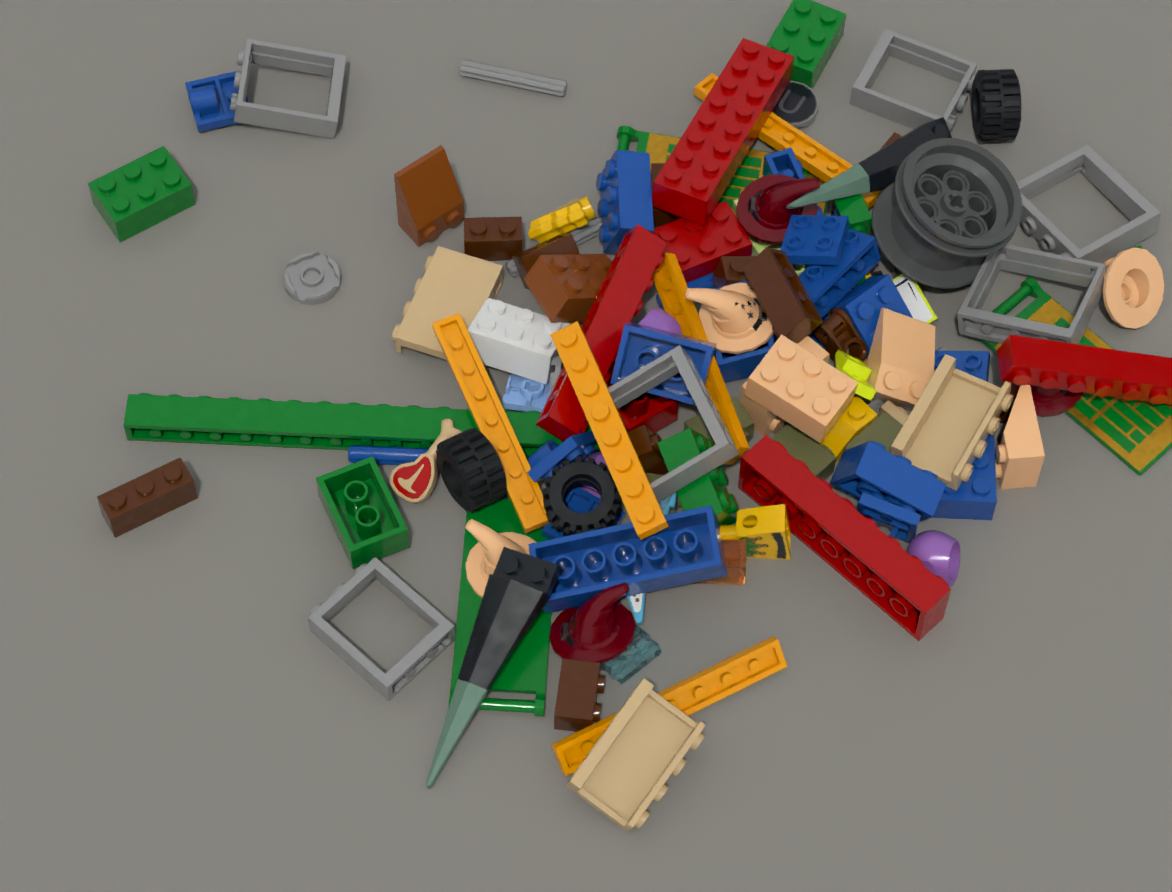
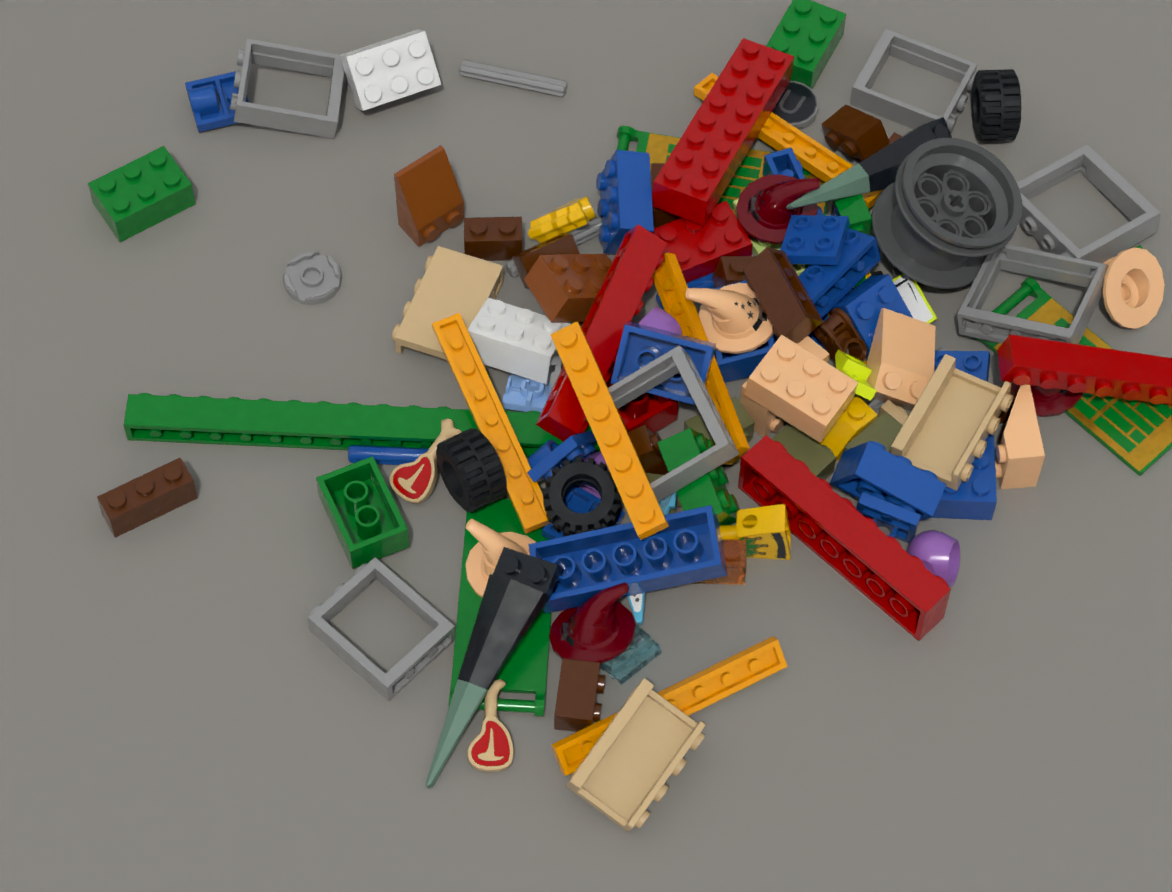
(390, 69): none -> white brick
(493, 746): none -> piece
(854, 132): none -> reddish brown brick

